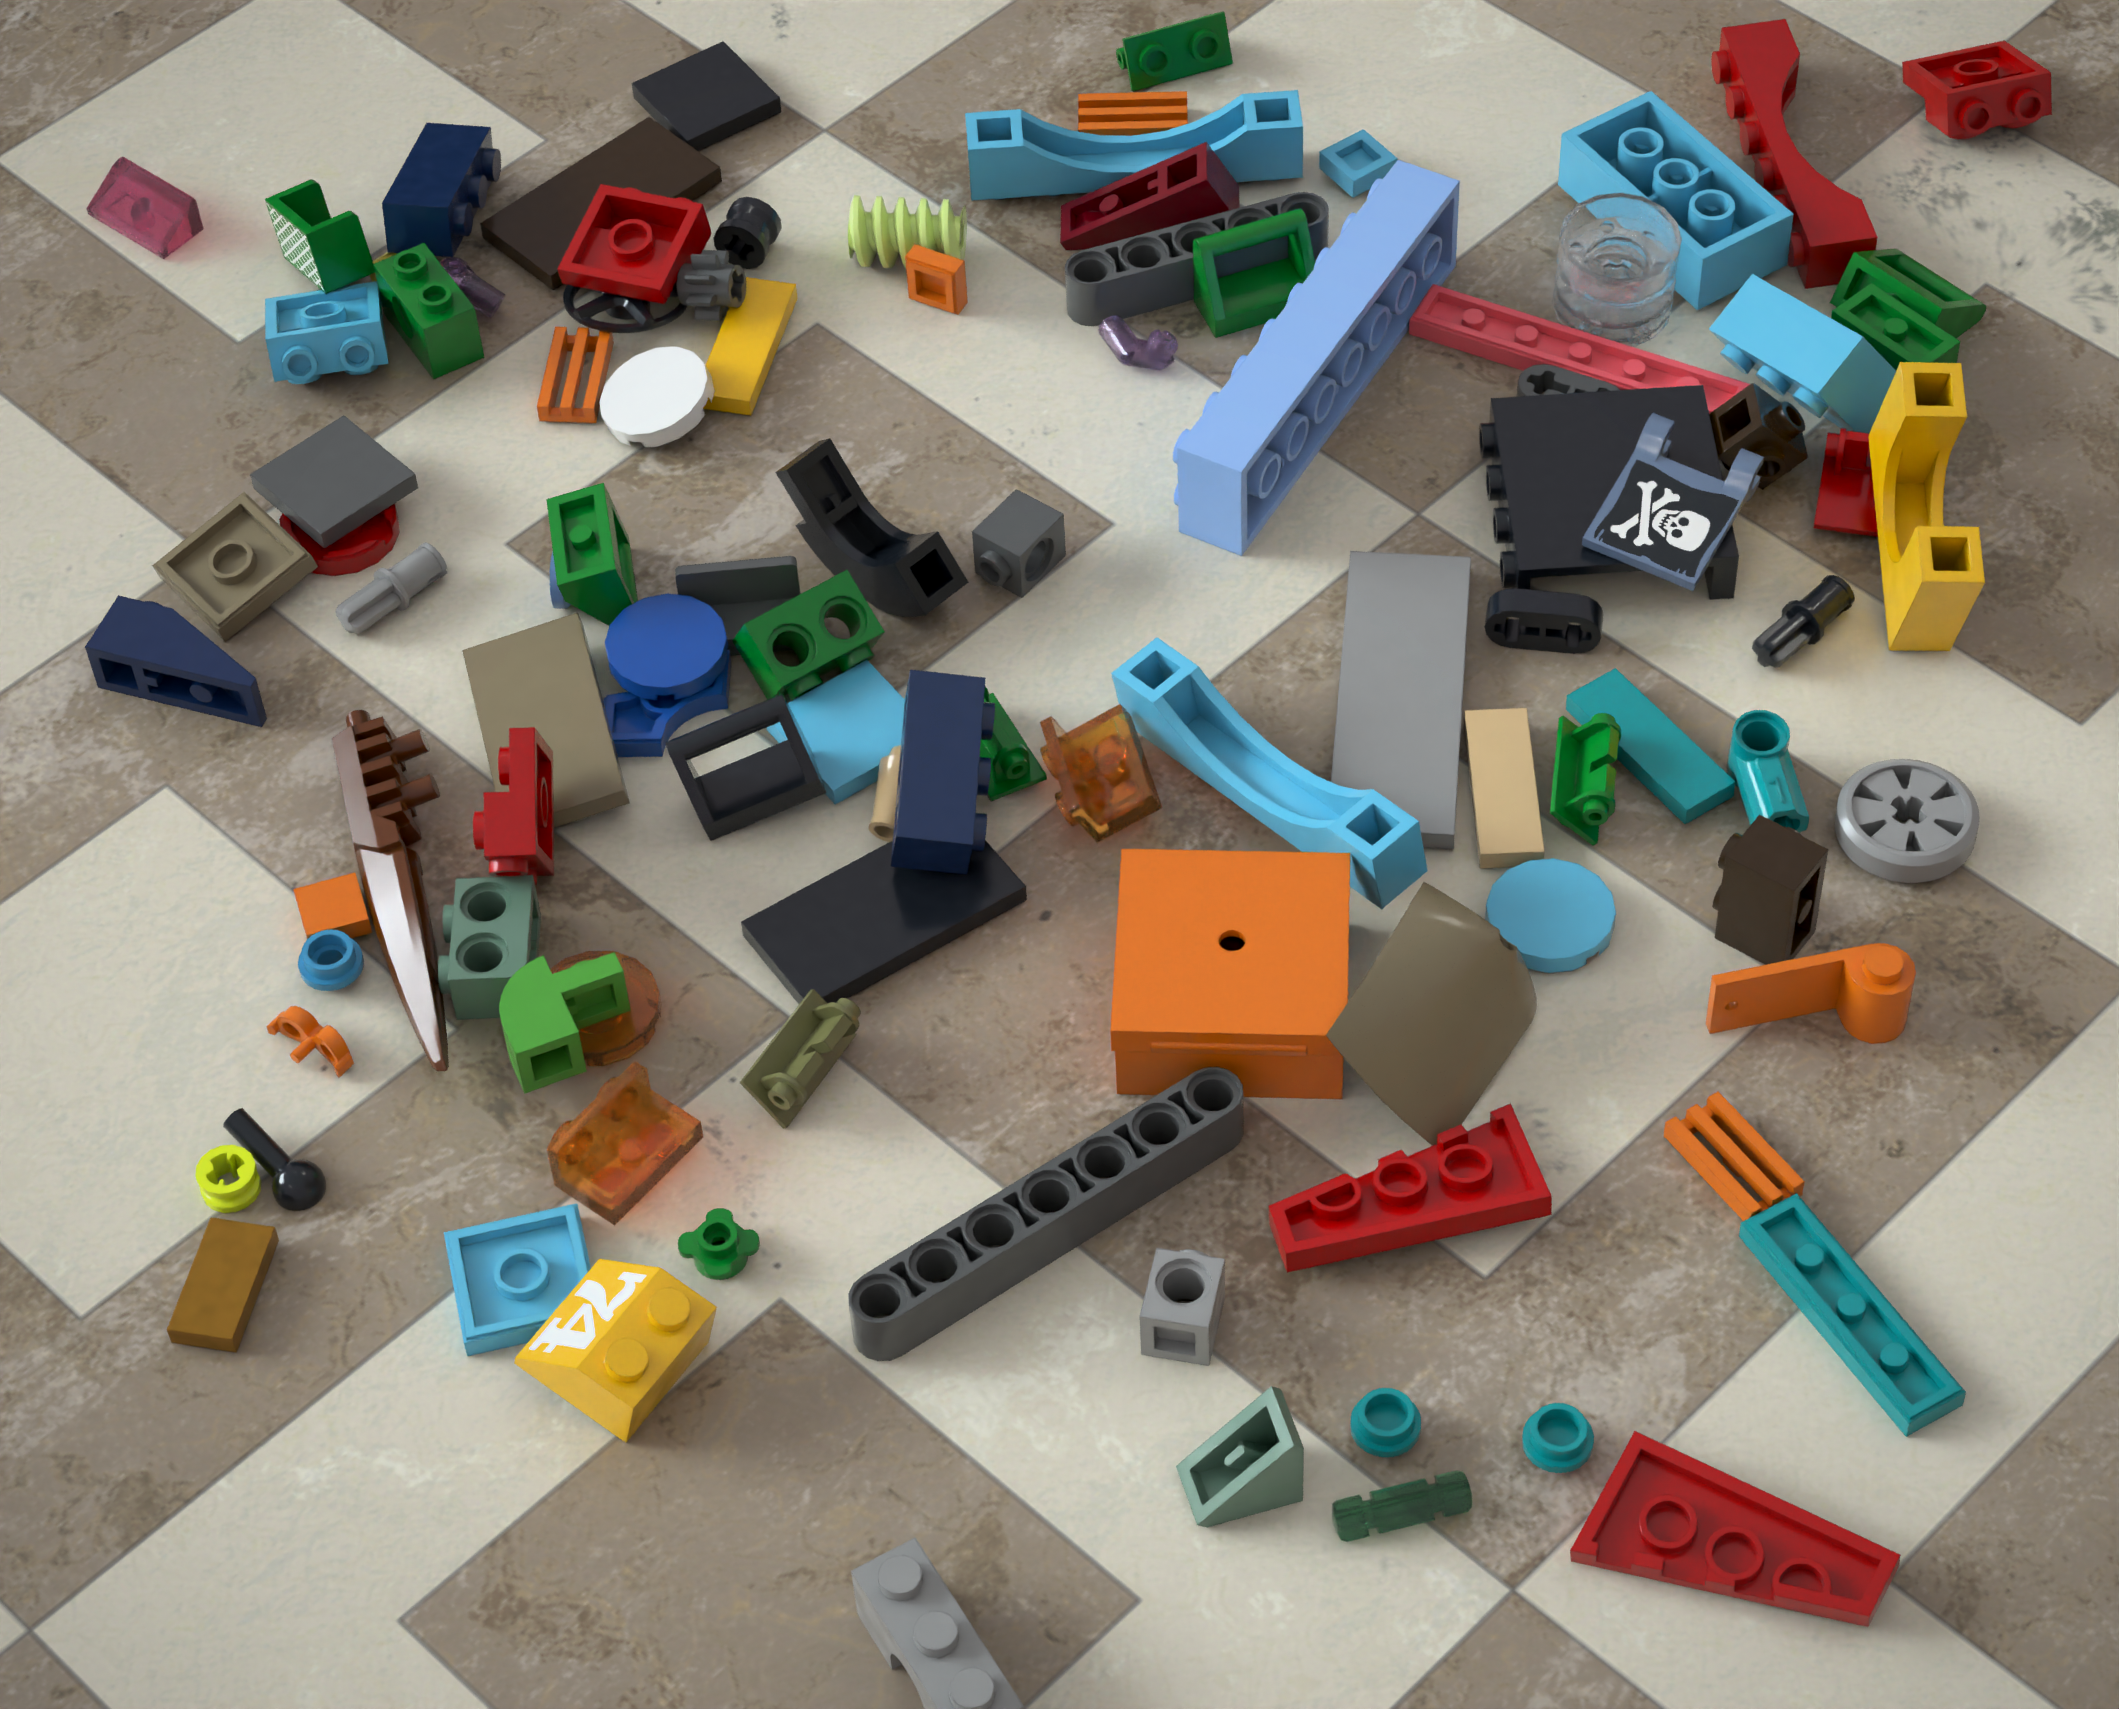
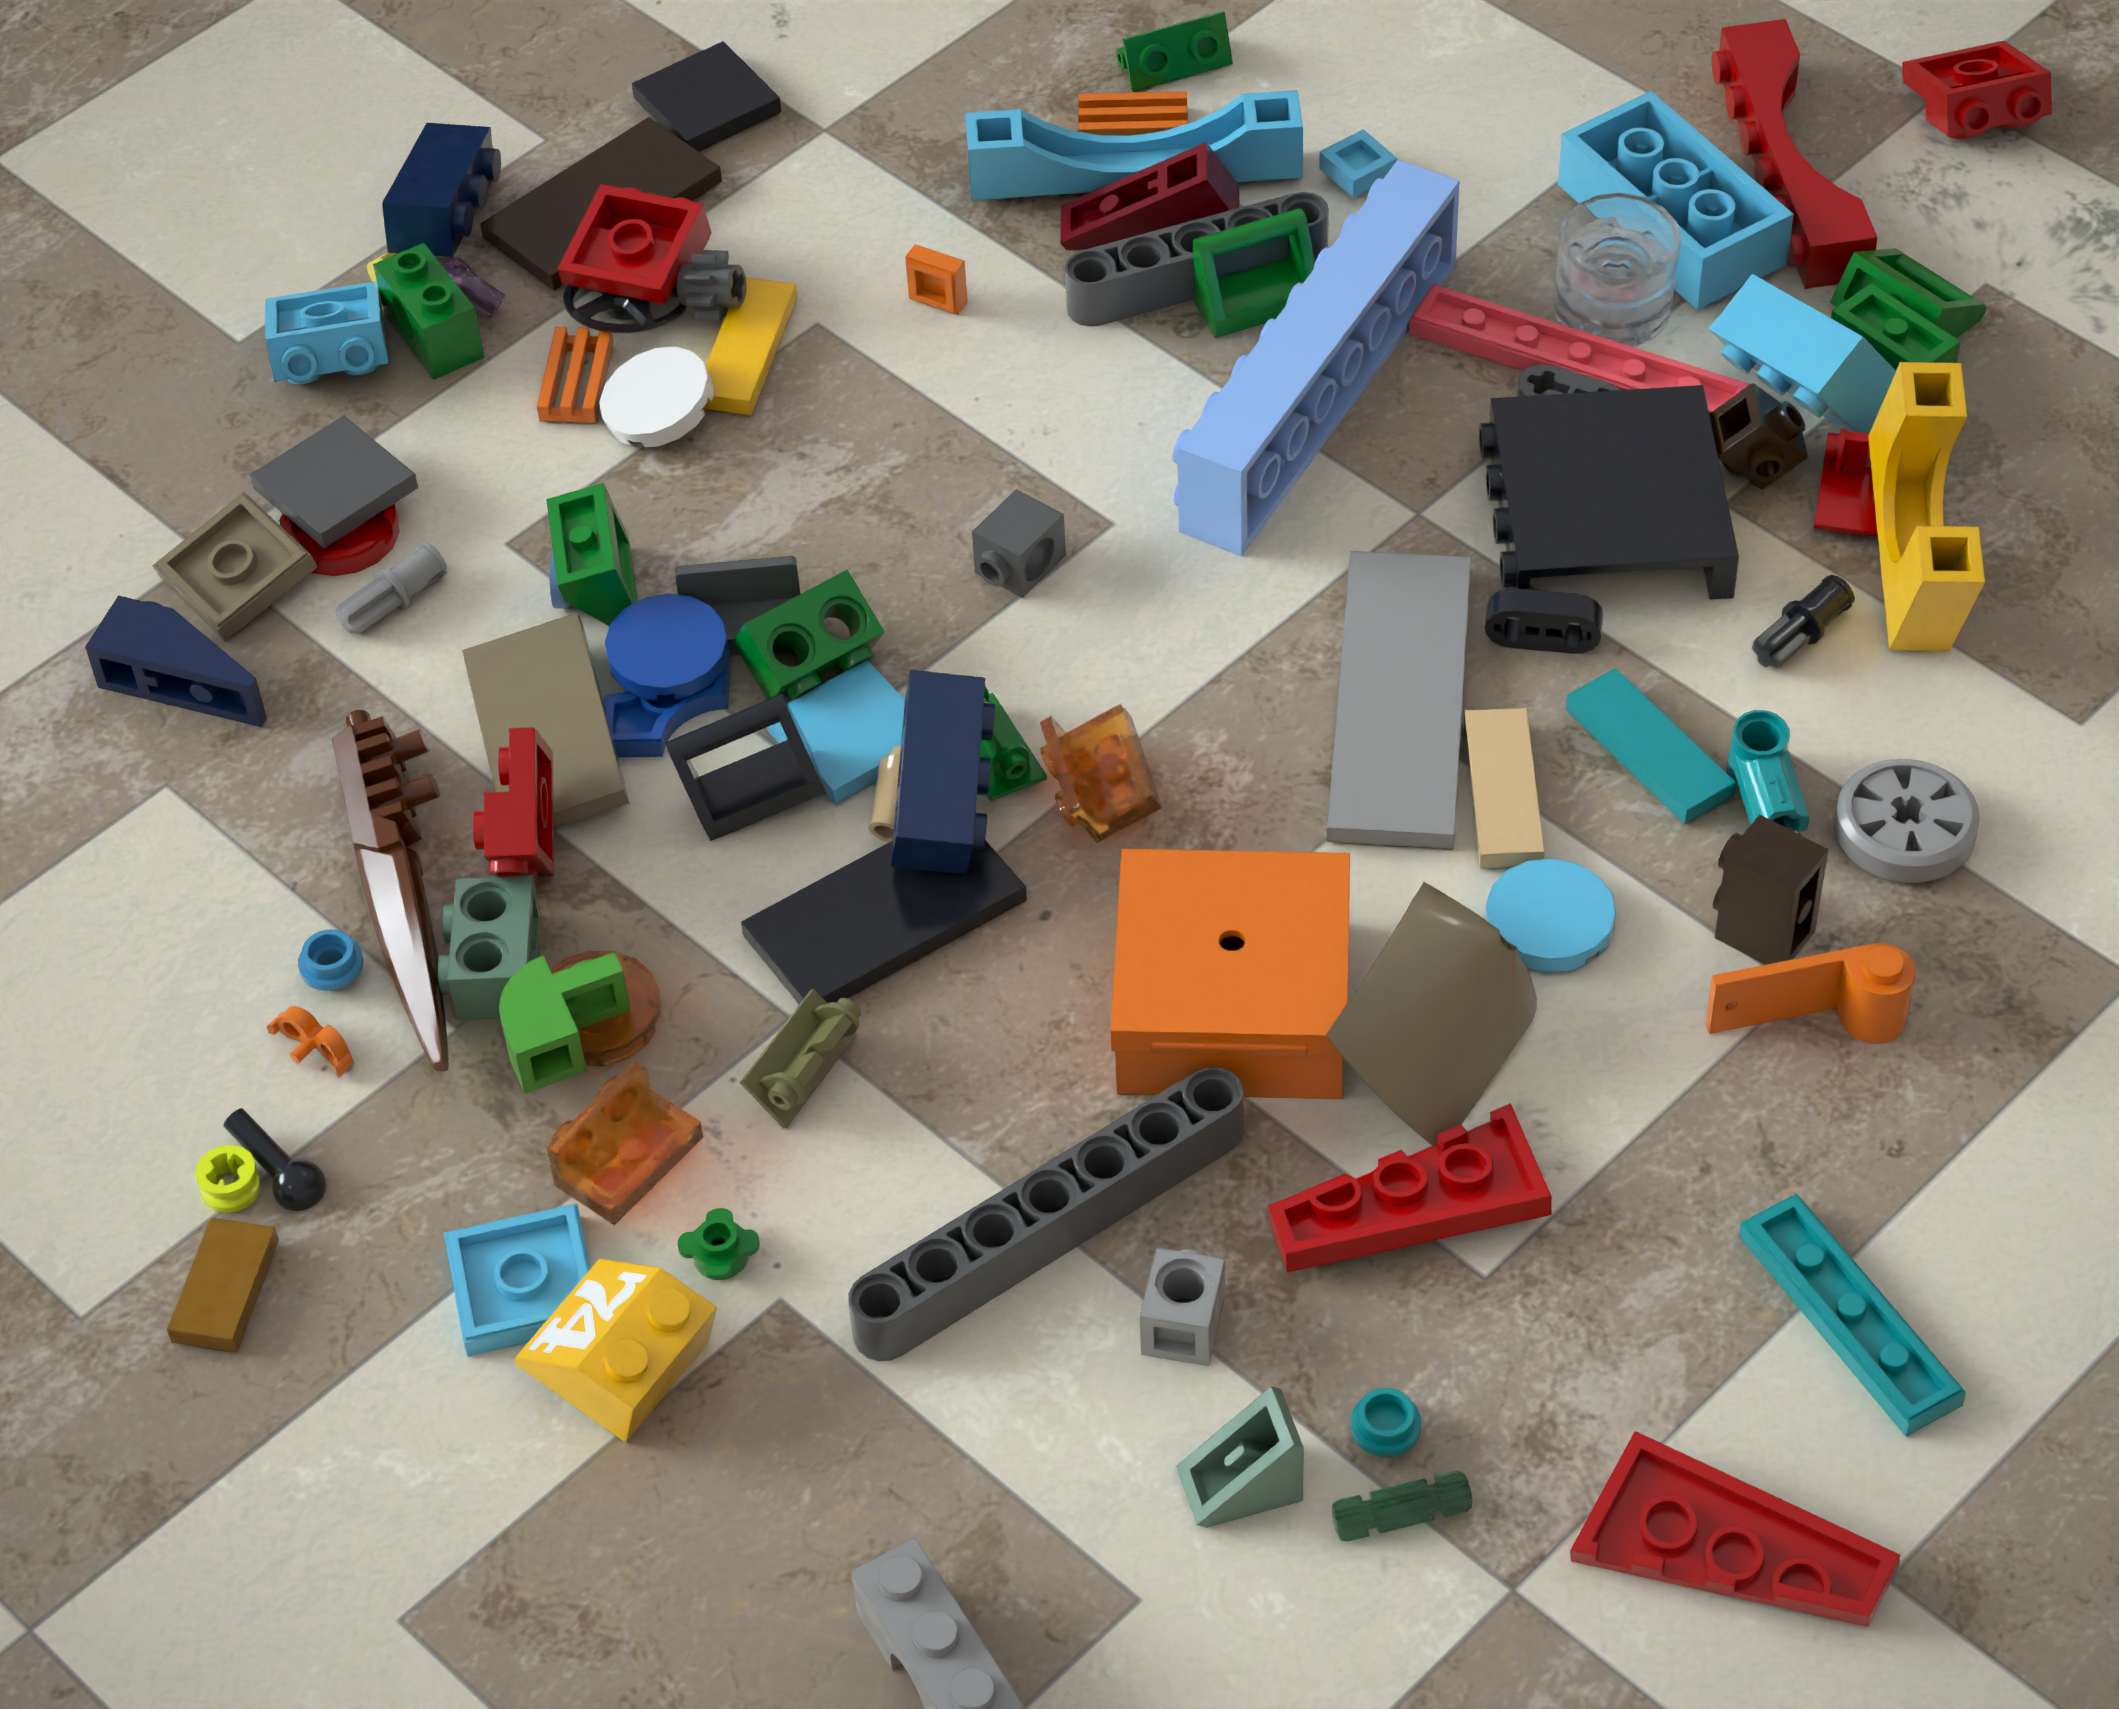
(145, 208): clear pink slope -> none
(320, 247): green panel -> none
(334, 906): orange tile -> none
(748, 232): black wheel -> none
(891, 567): black arch -> none
(899, 231): yellowish green piece -> none
(1136, 352): clear purple arm -> none
(1198, 728): medium azure arch -> none
(1558, 1438): teal plate -> none
(1582, 774): green hinge -> none
(1668, 513): flag -> none
(1742, 1152): orange tile -> none

